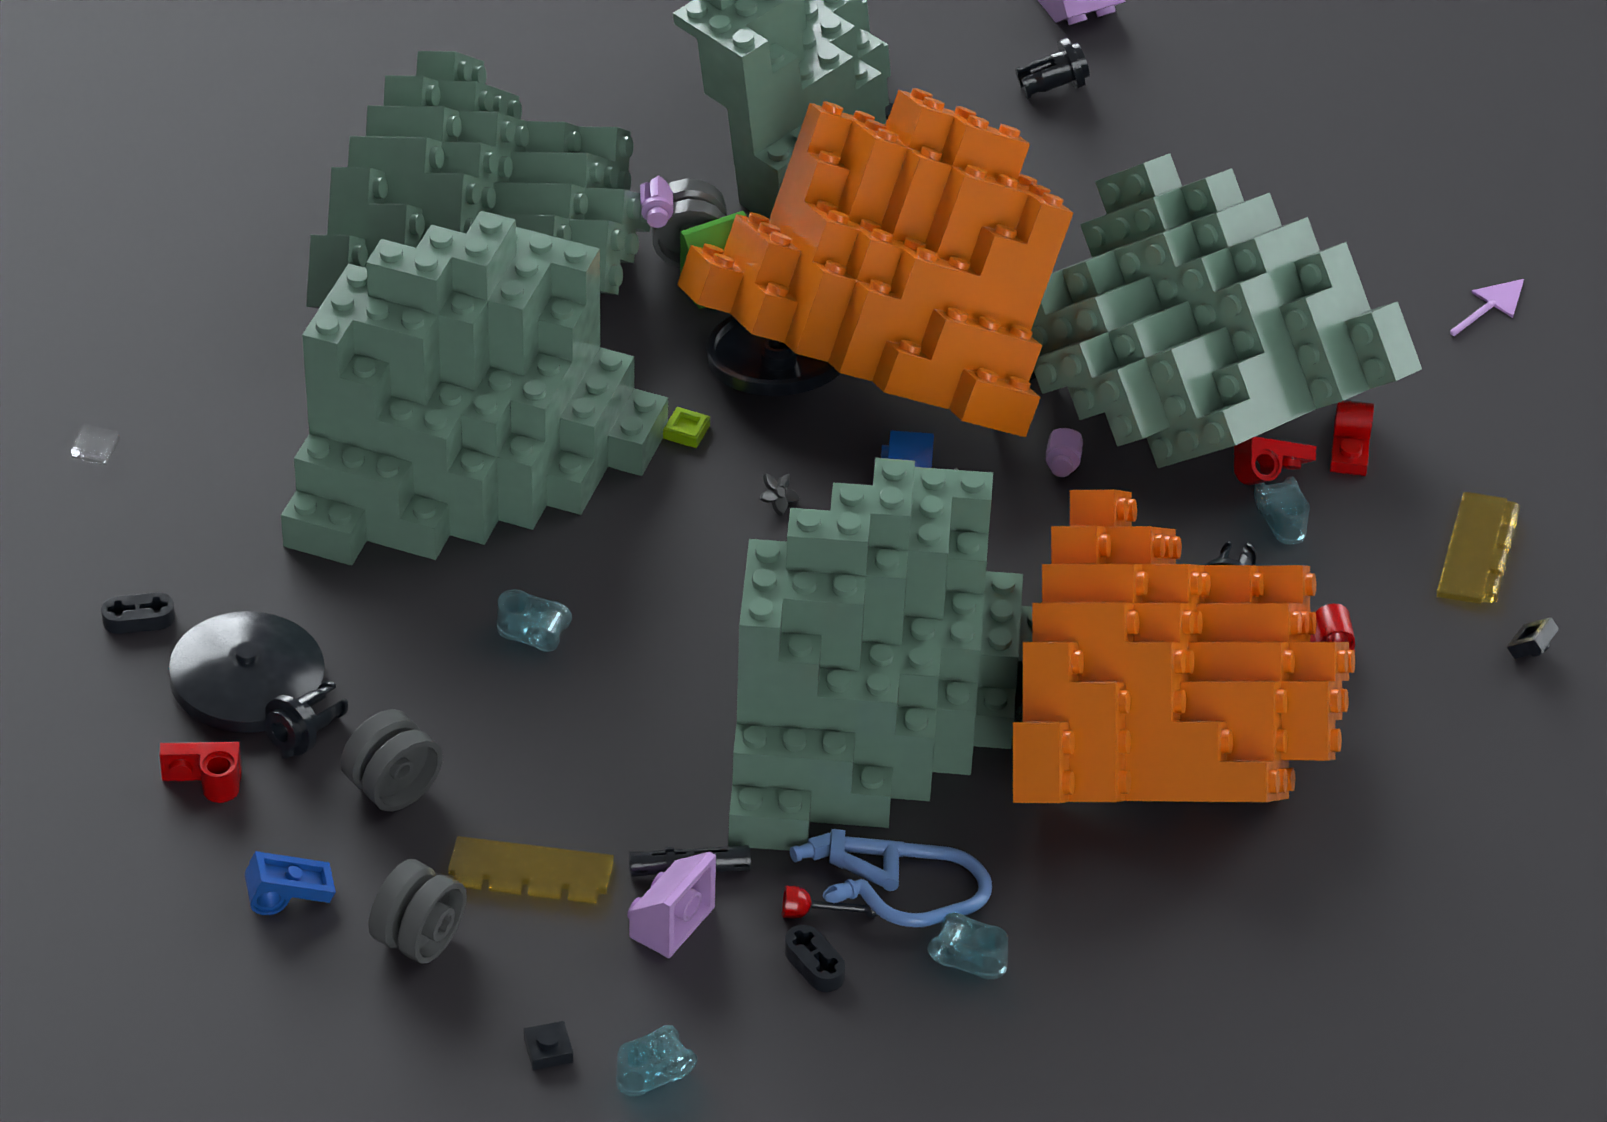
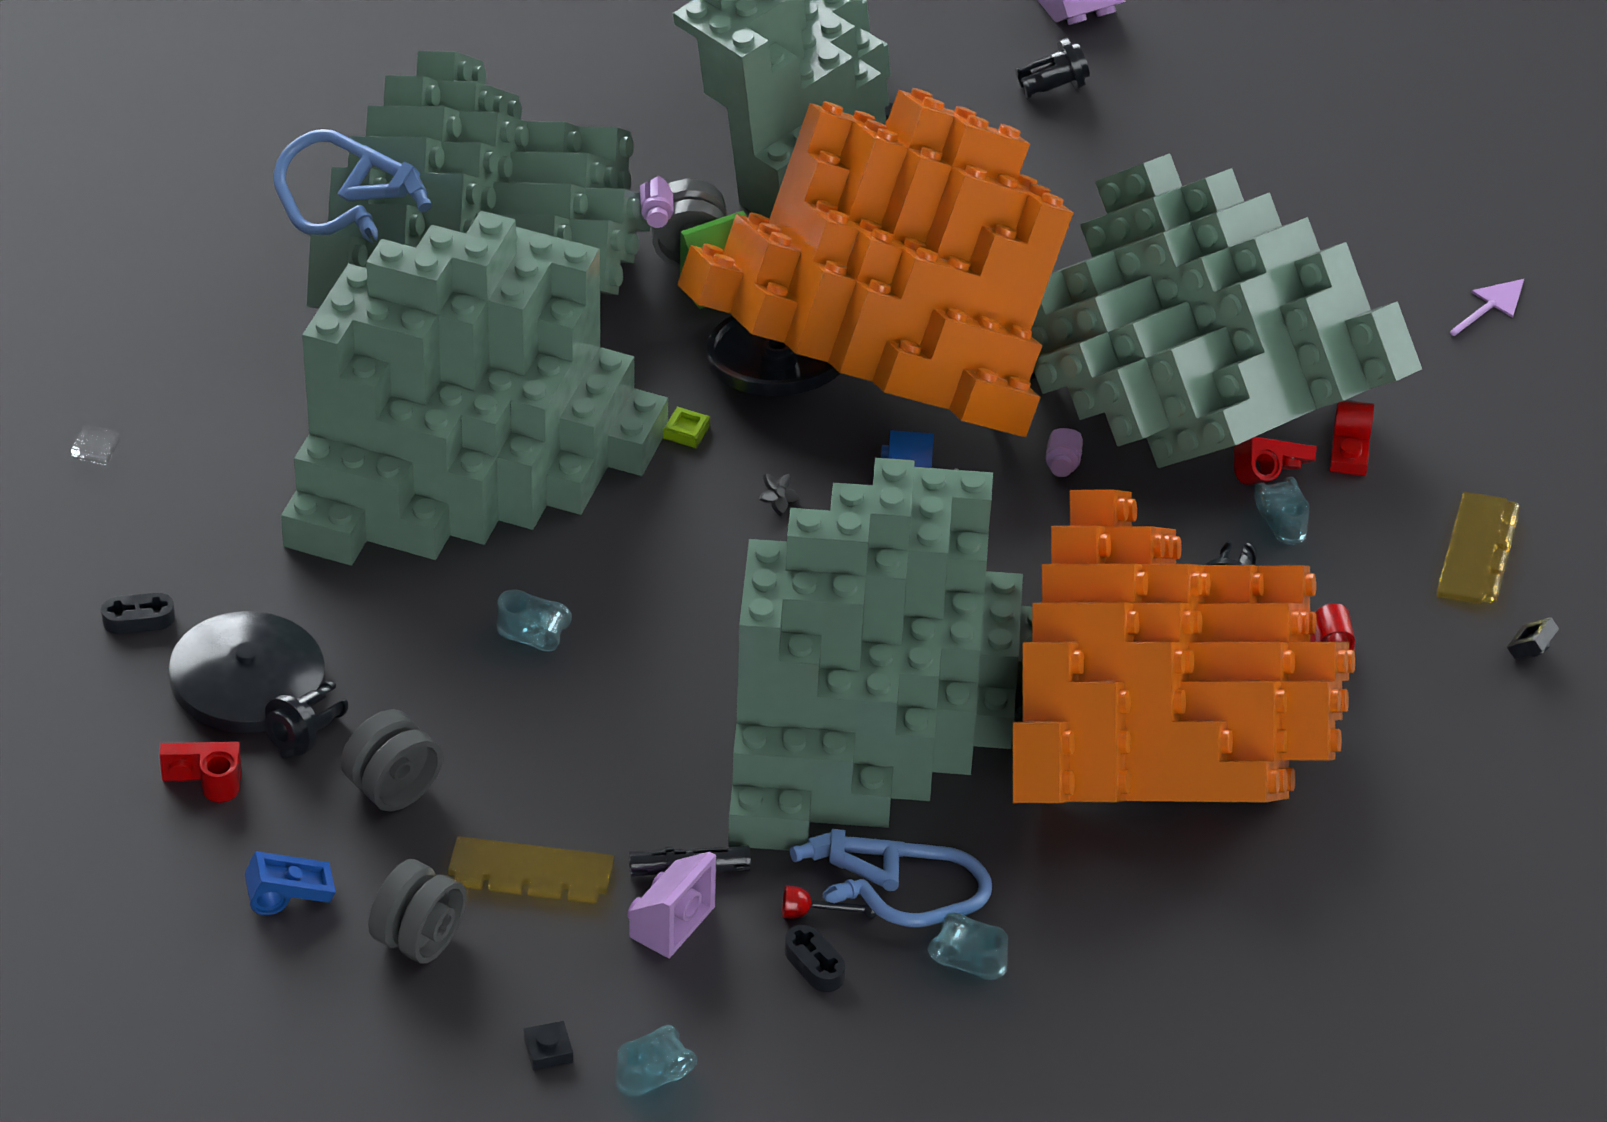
(405, 180): none -> medium blue piece

